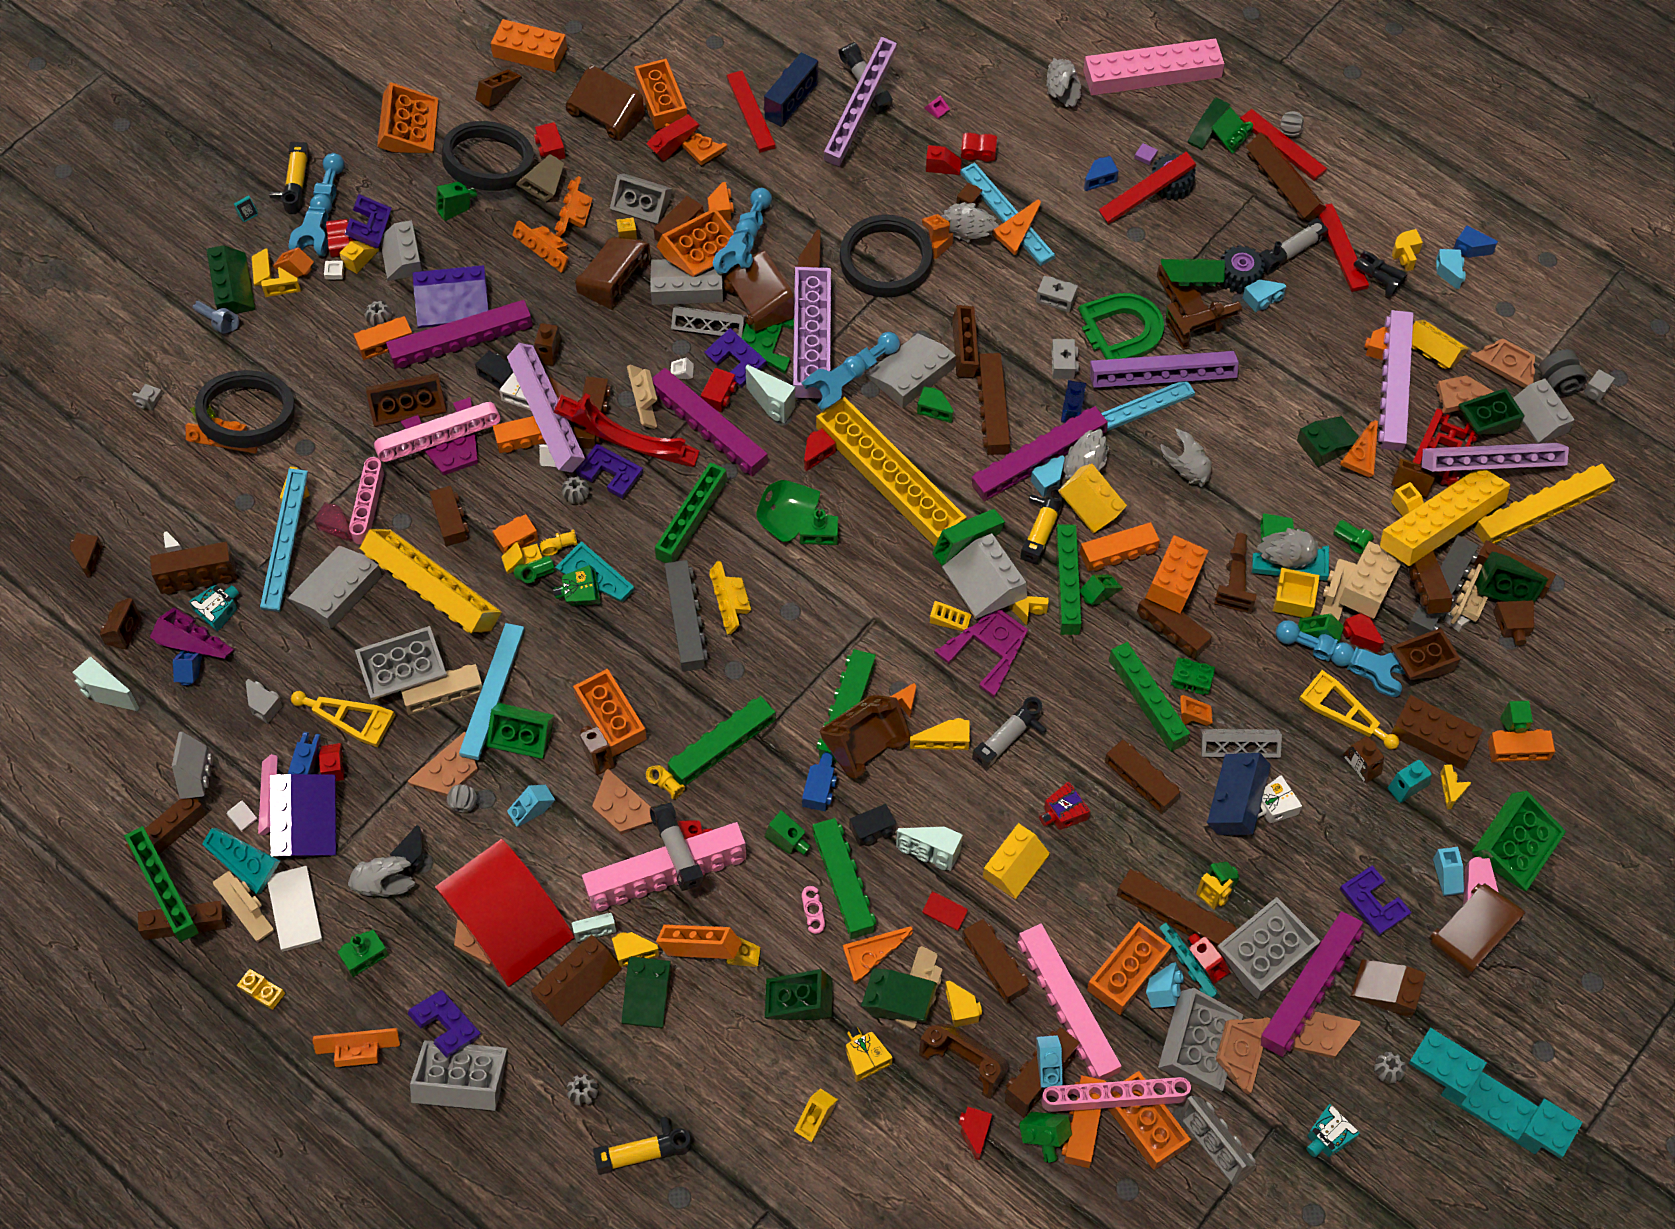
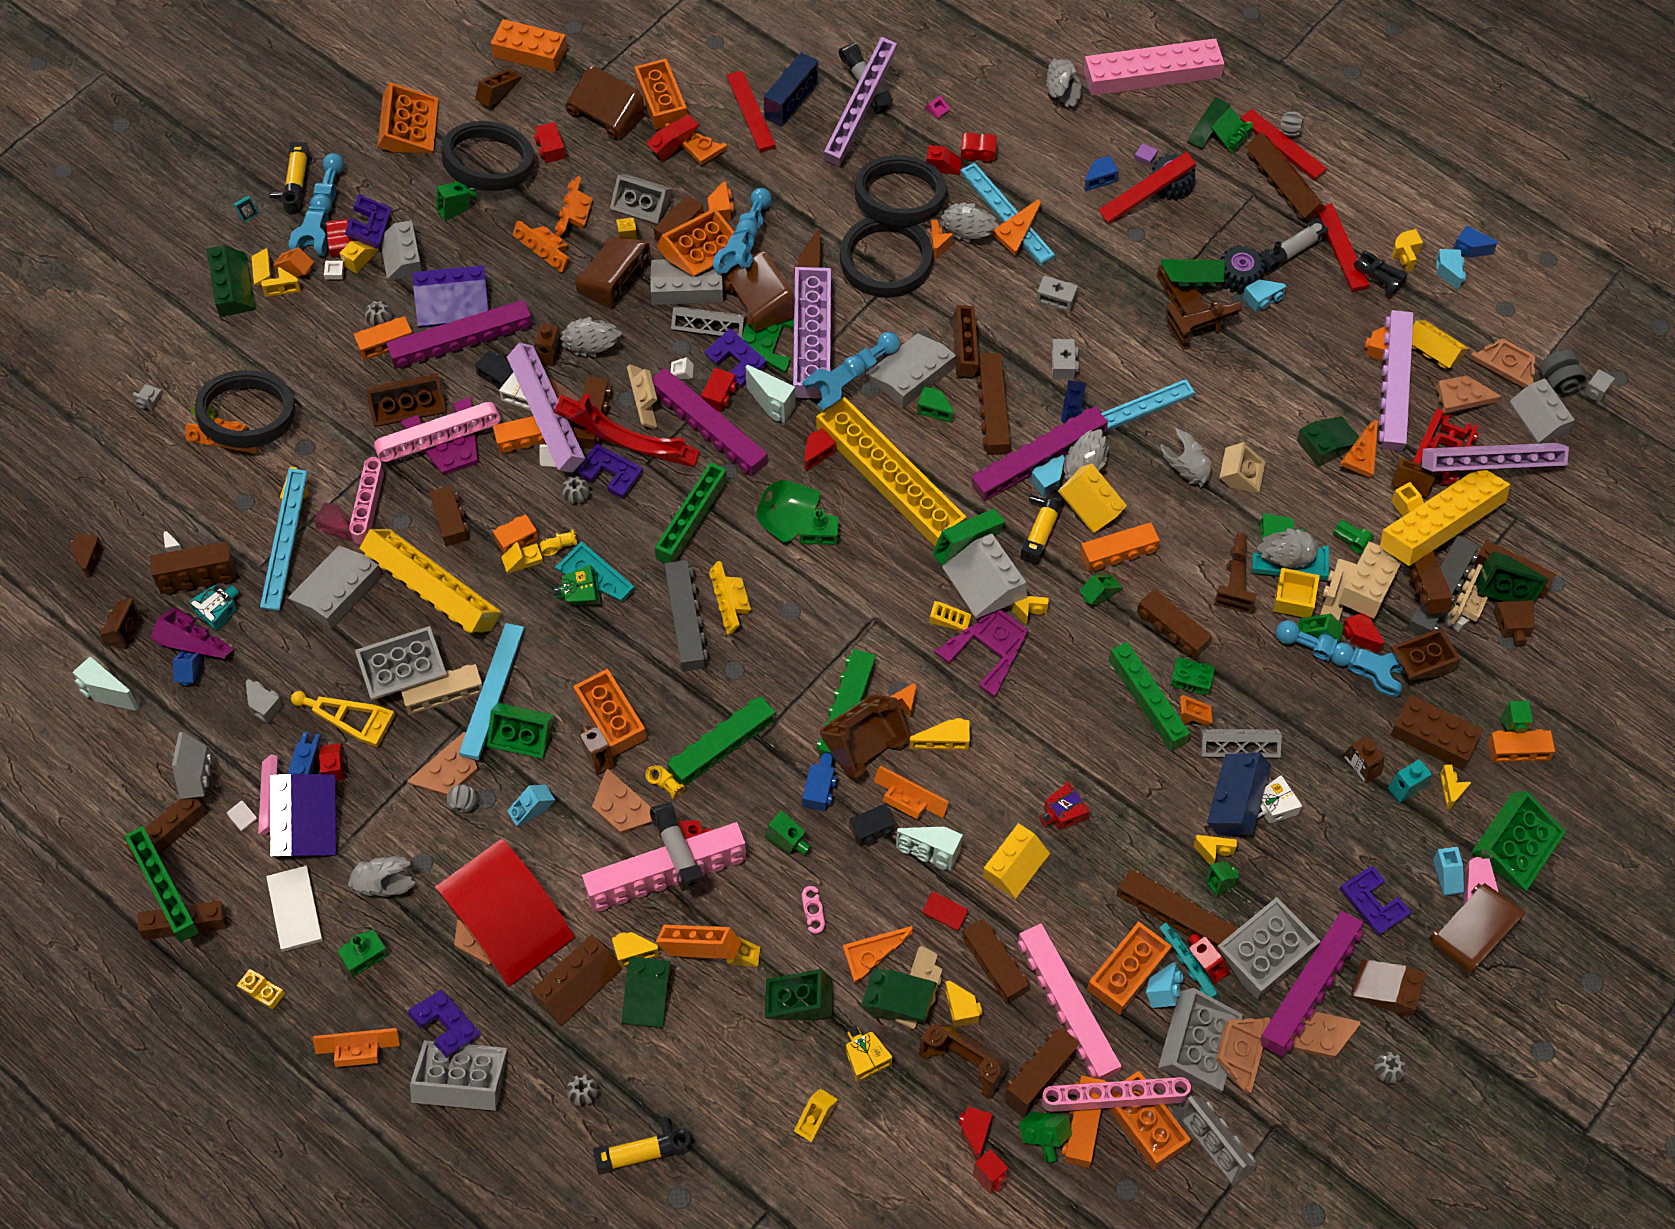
(220, 319): sand blue piece -> none
(242, 859): teal wing -> none
(243, 905): tan bracket -> none
(411, 849): black slope -> none
(535, 569): green piece -> none
(543, 178): dark tan slope -> none
(589, 336): none -> light grey head
(597, 926): light aqua bracket -> none
(843, 879): green brick -> none
(897, 216): none -> black tyre
(909, 796): none -> orange bracket
(937, 227): orange slope -> none
(970, 194): reddish brown brick -> none
(986, 753): piece -> none
(990, 1172): none -> red brick
(1049, 1061): medium azure slope -> none
(1068, 580): green brick -> none
(1118, 304): green piece -> none
(1142, 776): reddish brown brick -> none
(1163, 369): medium lavender brick -> none
(1176, 574): orange brick -> none
(1209, 846): none -> yellow slope
(1212, 892): yellow bracket -> none
(1242, 468): none -> tan slope
(1319, 690): yellow plate -> none
(1331, 1133): torso -> none
(1490, 1100): teal bracket -> none
(1493, 413): dark green slope -> none
(1544, 505): yellow brick -> none

